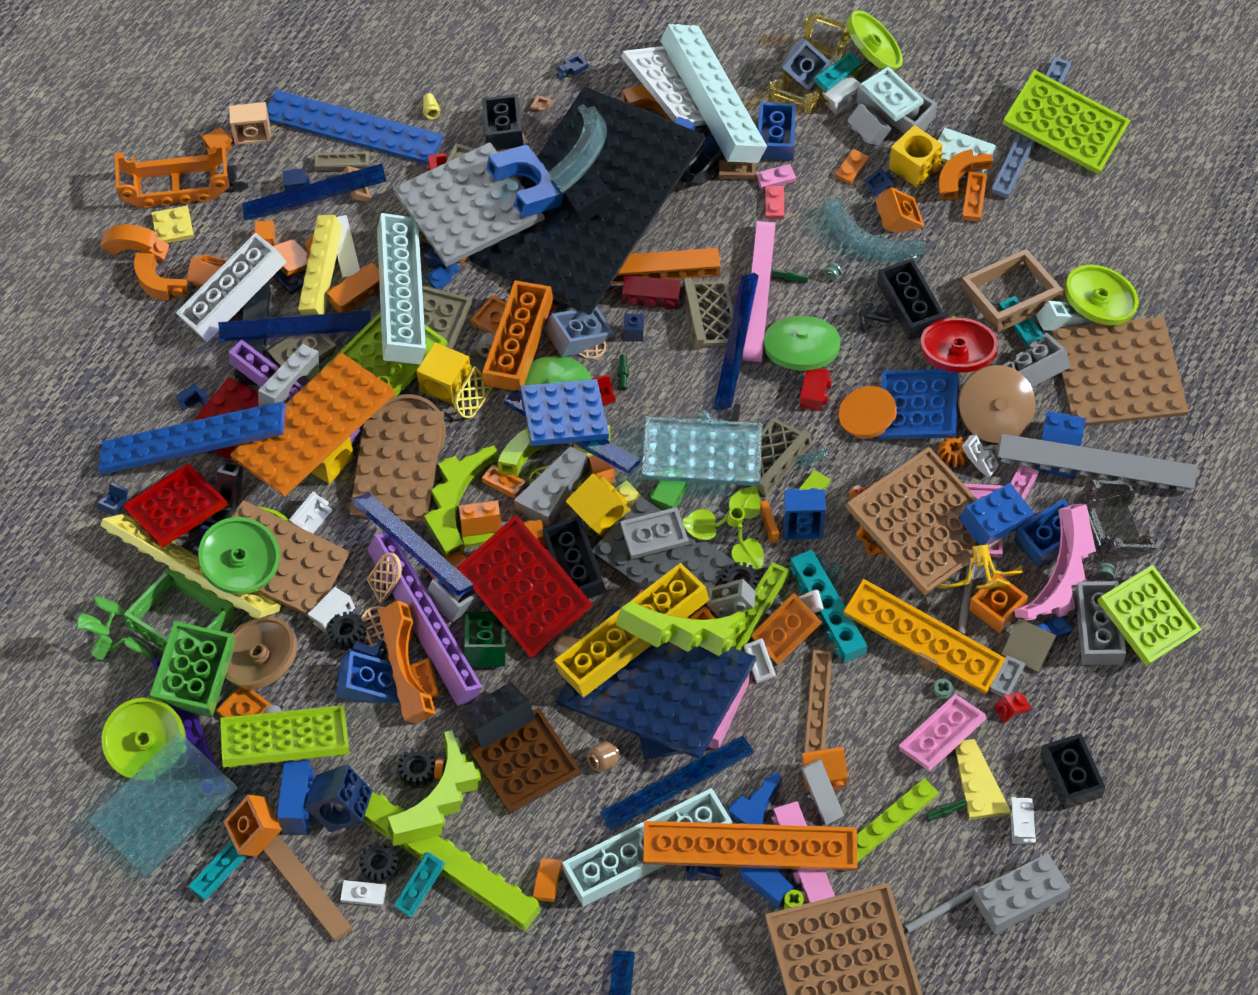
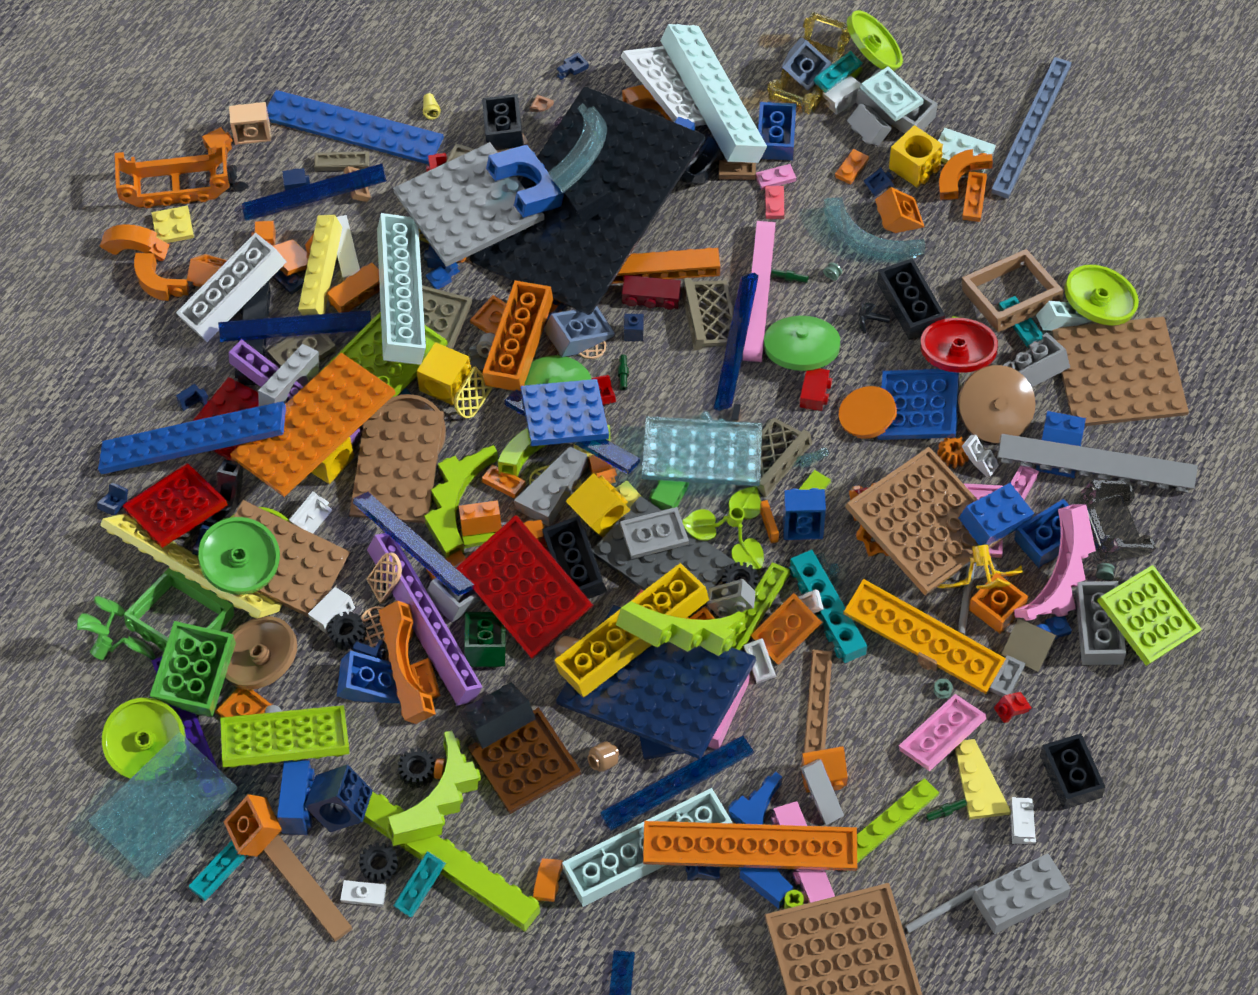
(1066, 122): lime plate -> none

